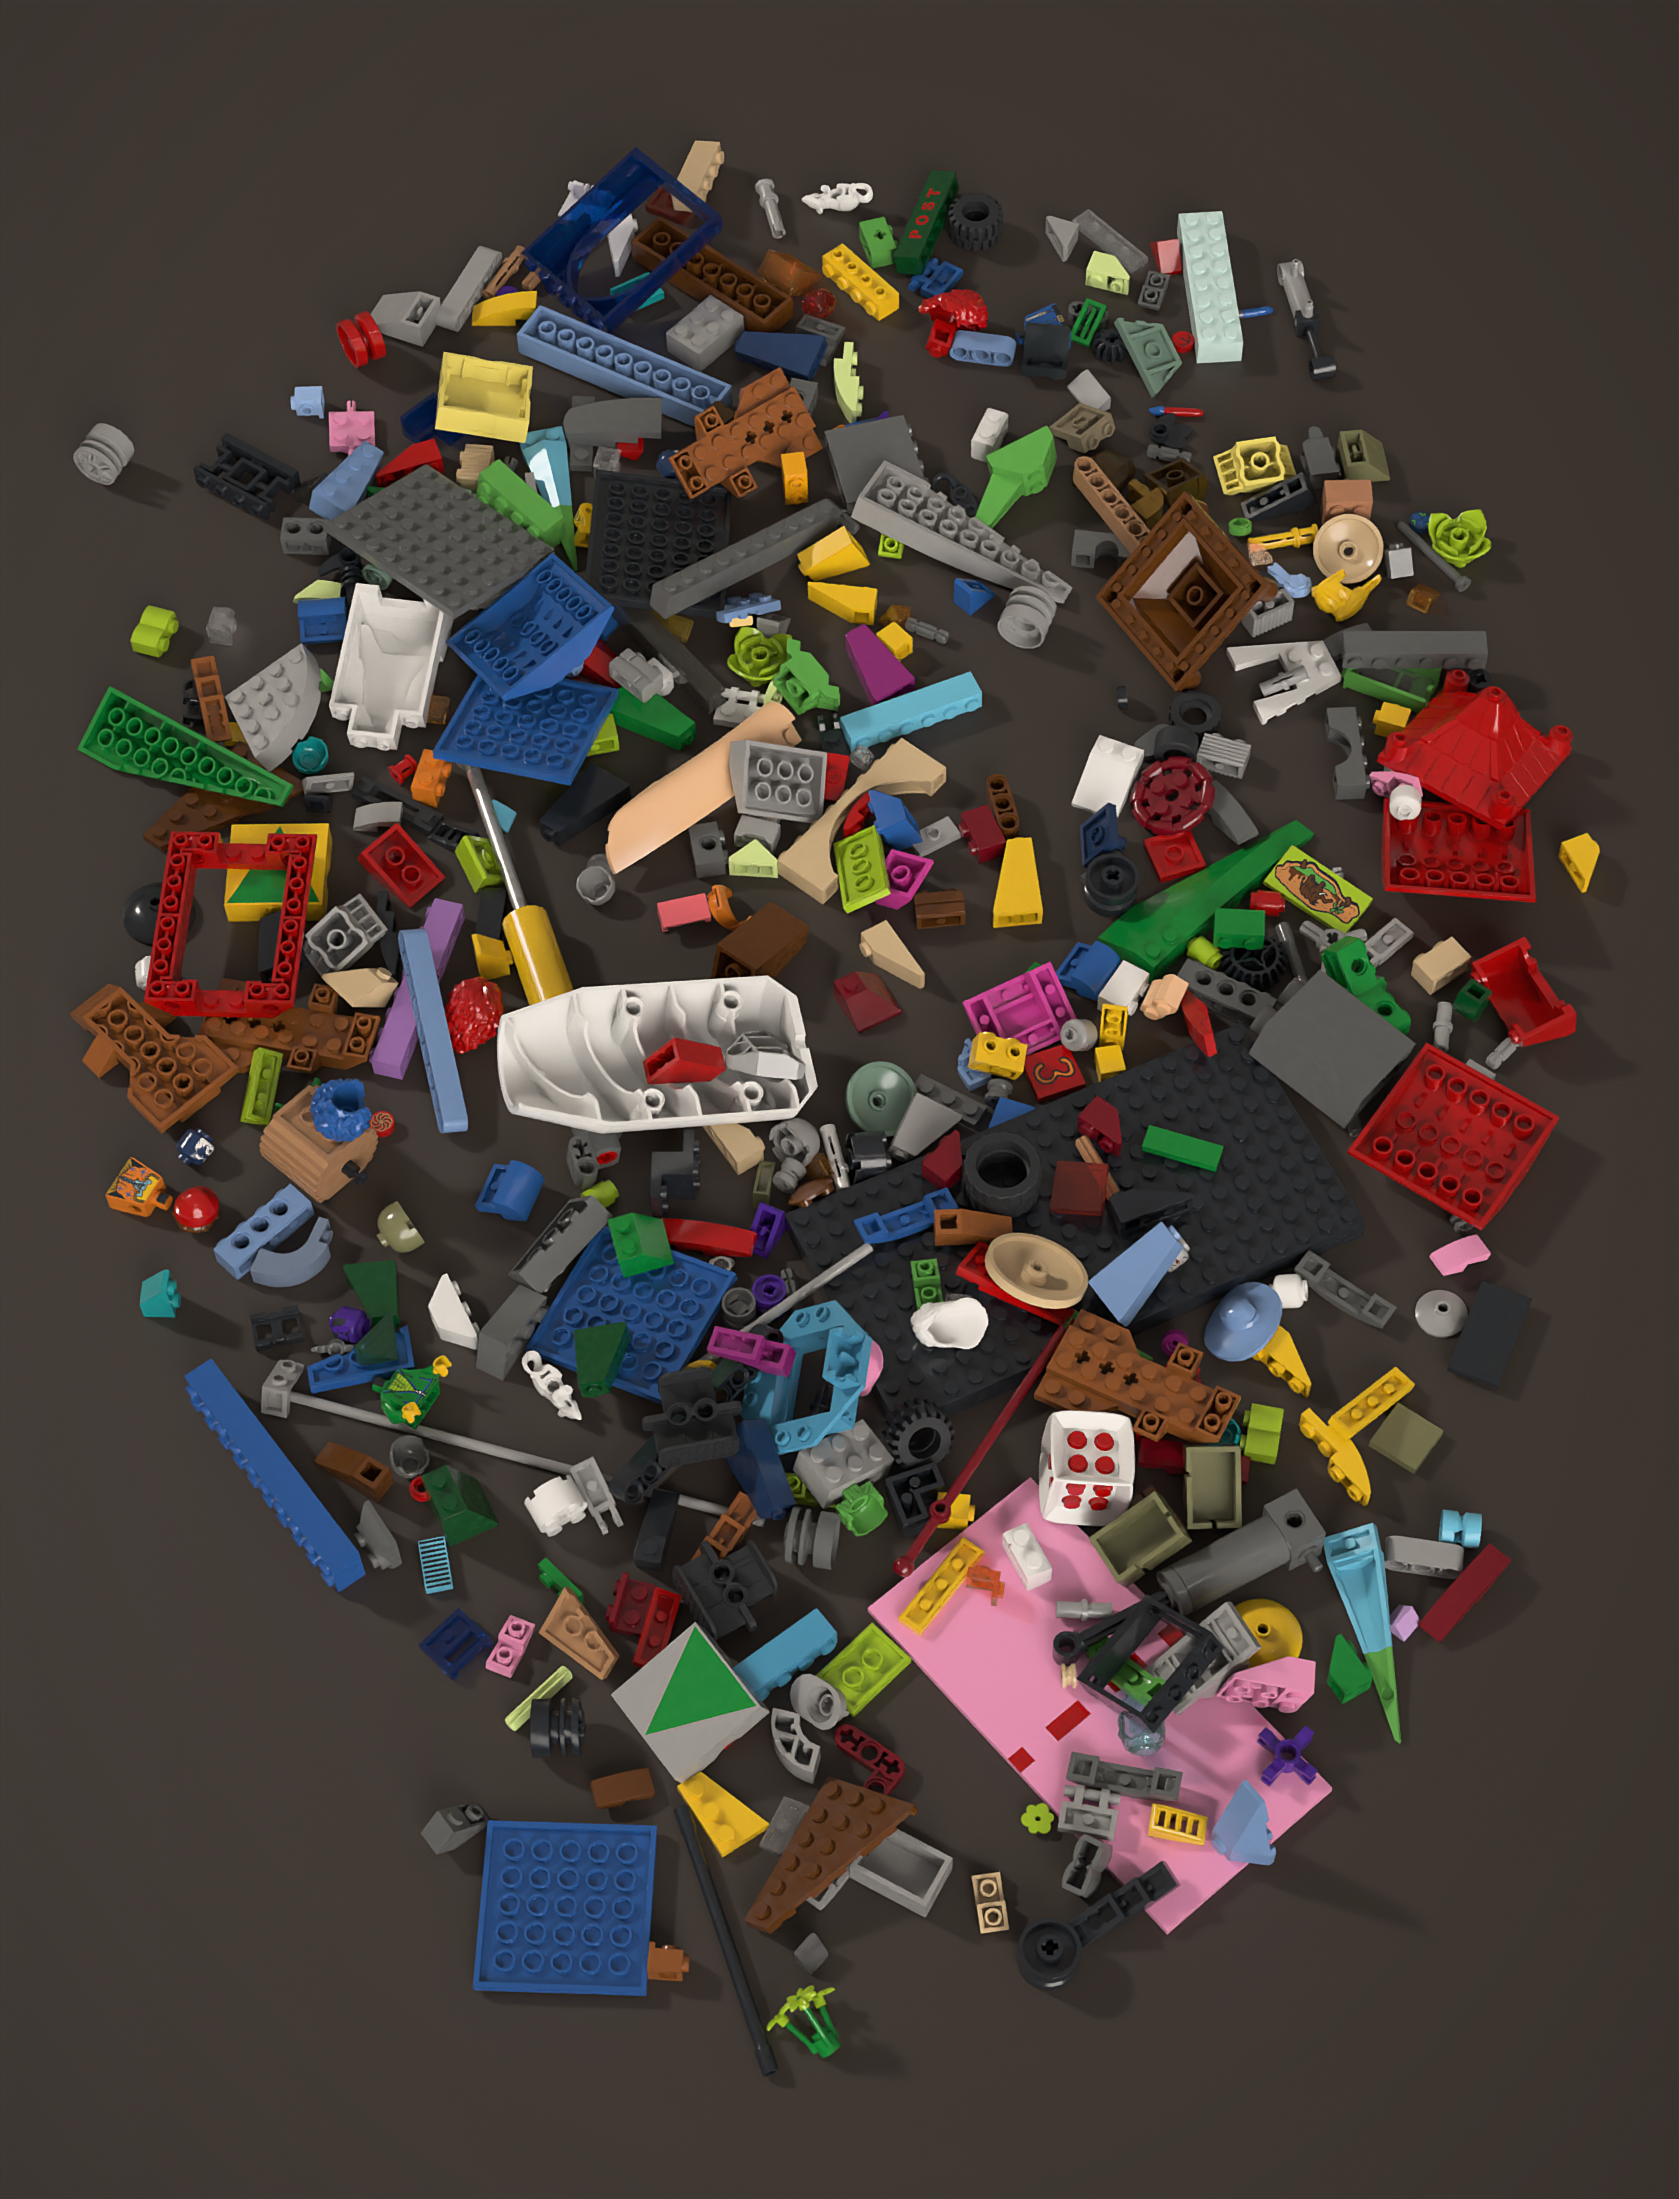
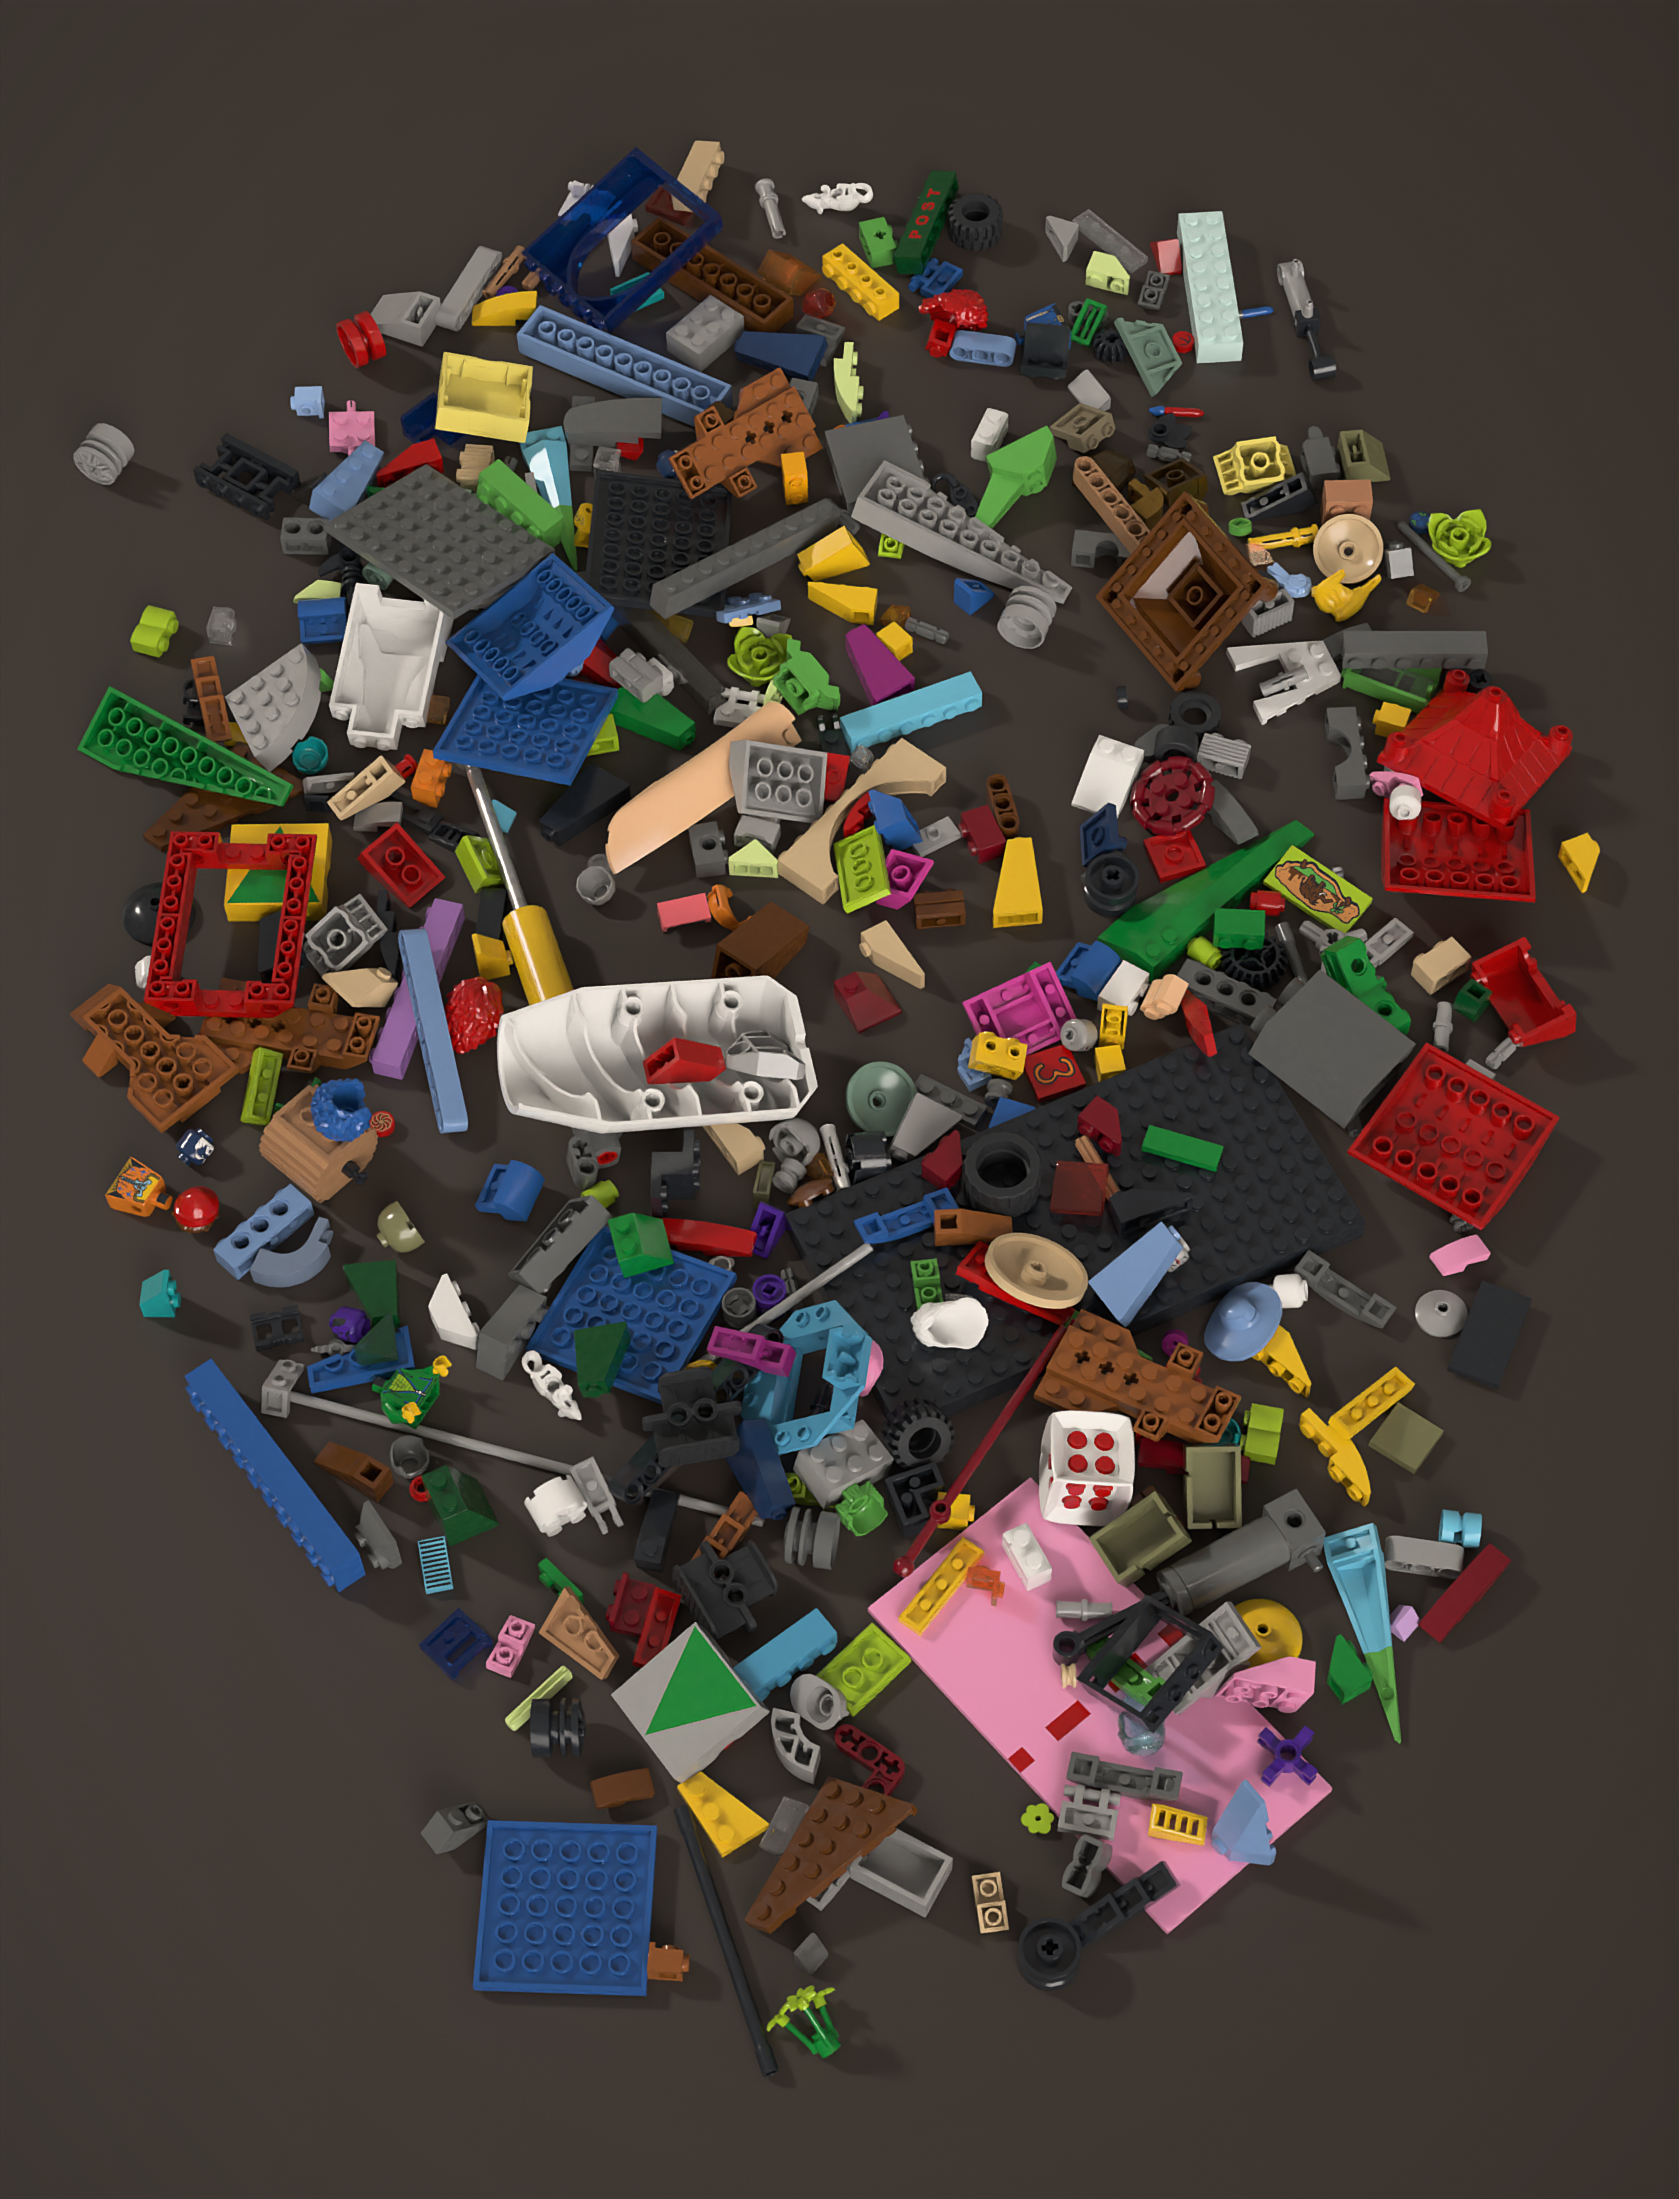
(369, 787): none -> tan slope

